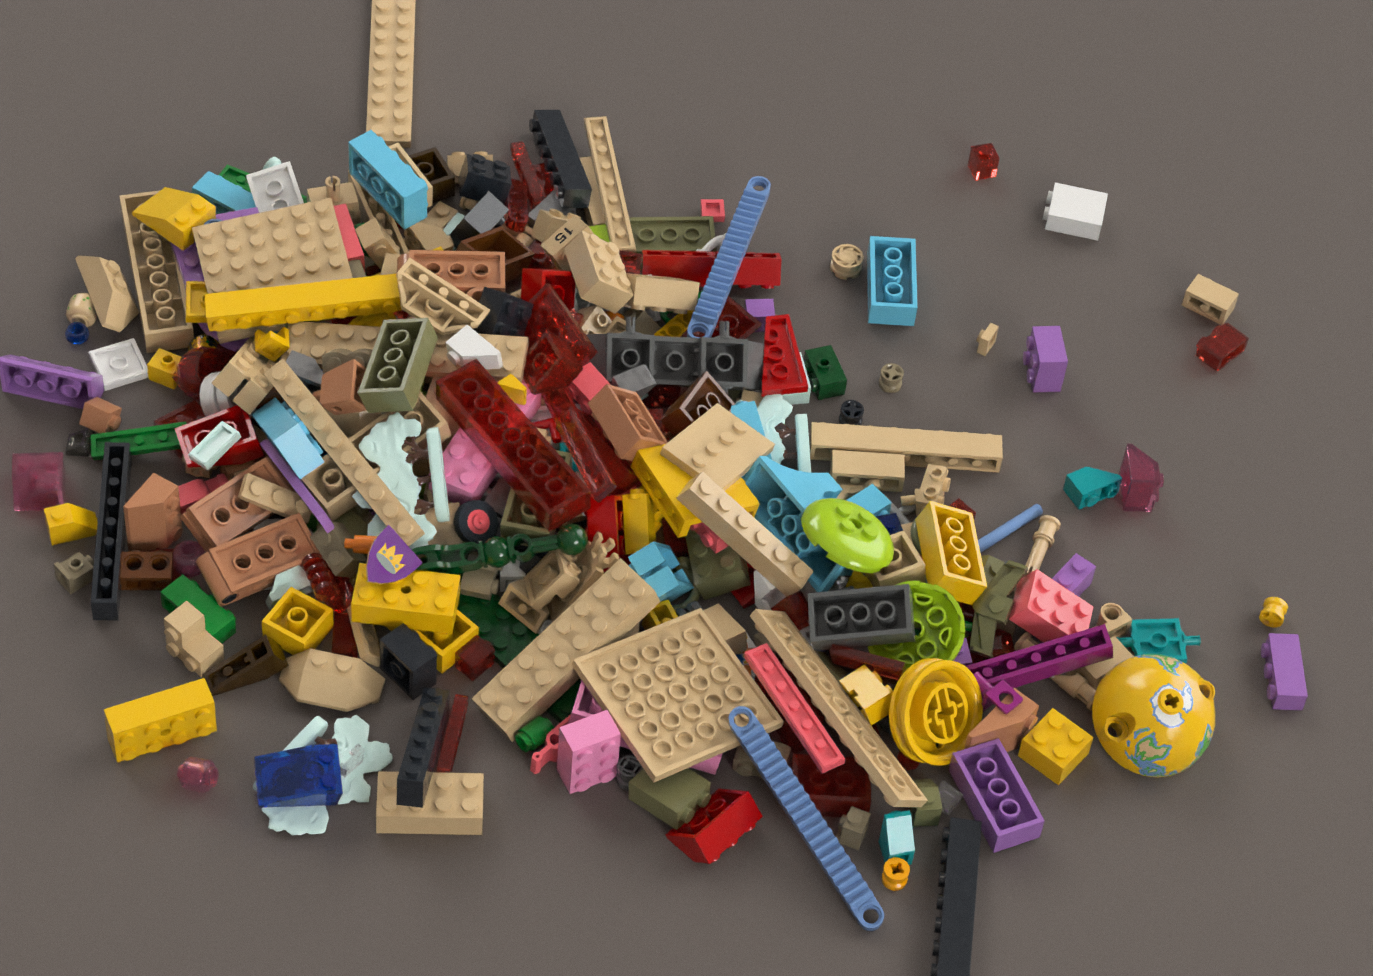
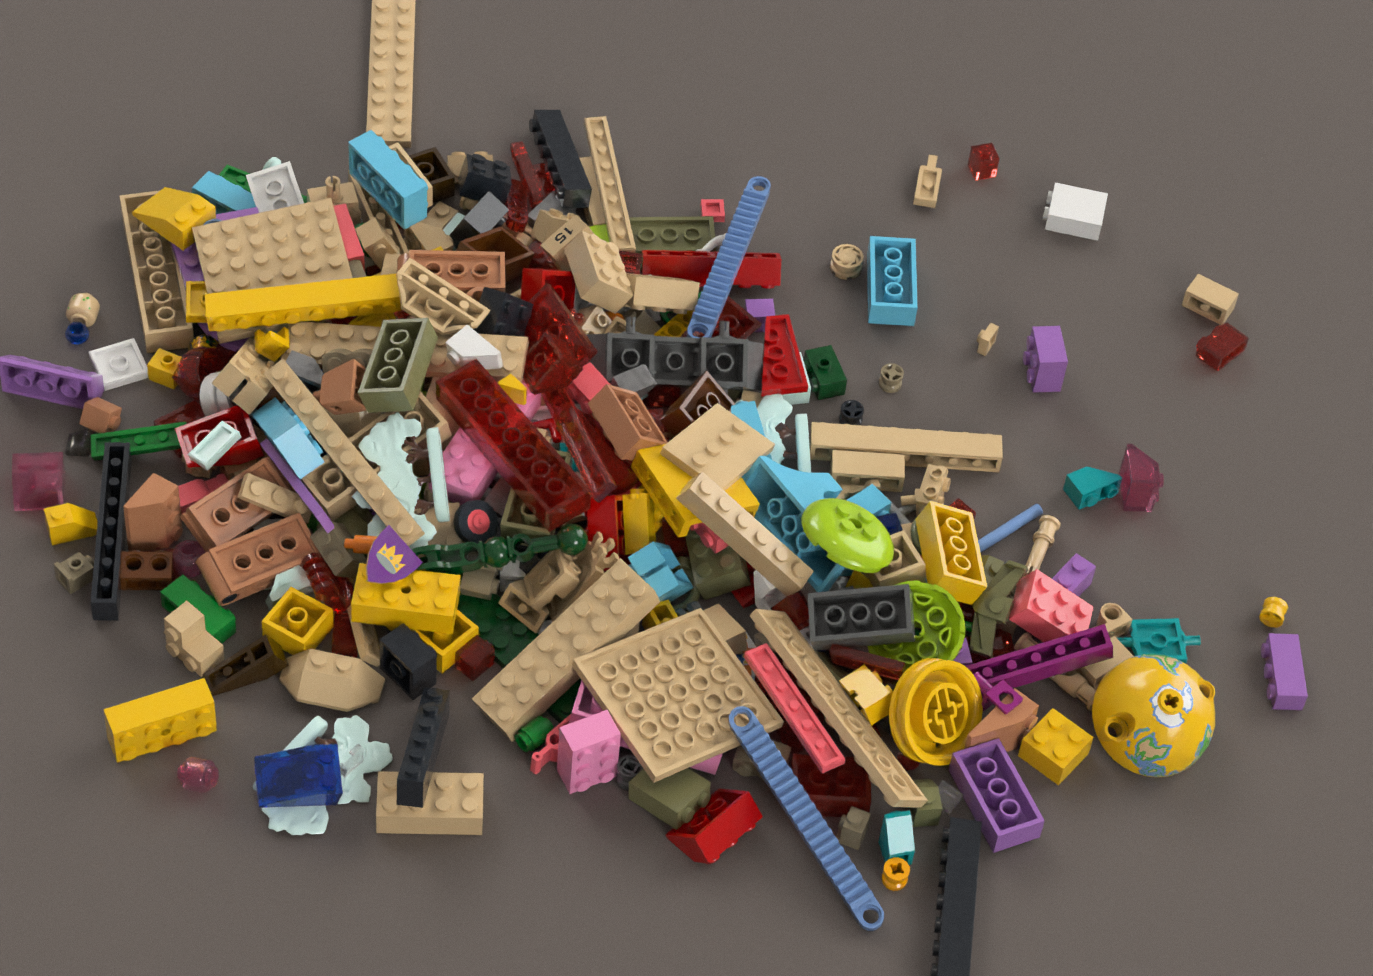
(108, 291): tan wedge -> none
(453, 734): clear red beam -> none
(928, 183): none -> tan hinge

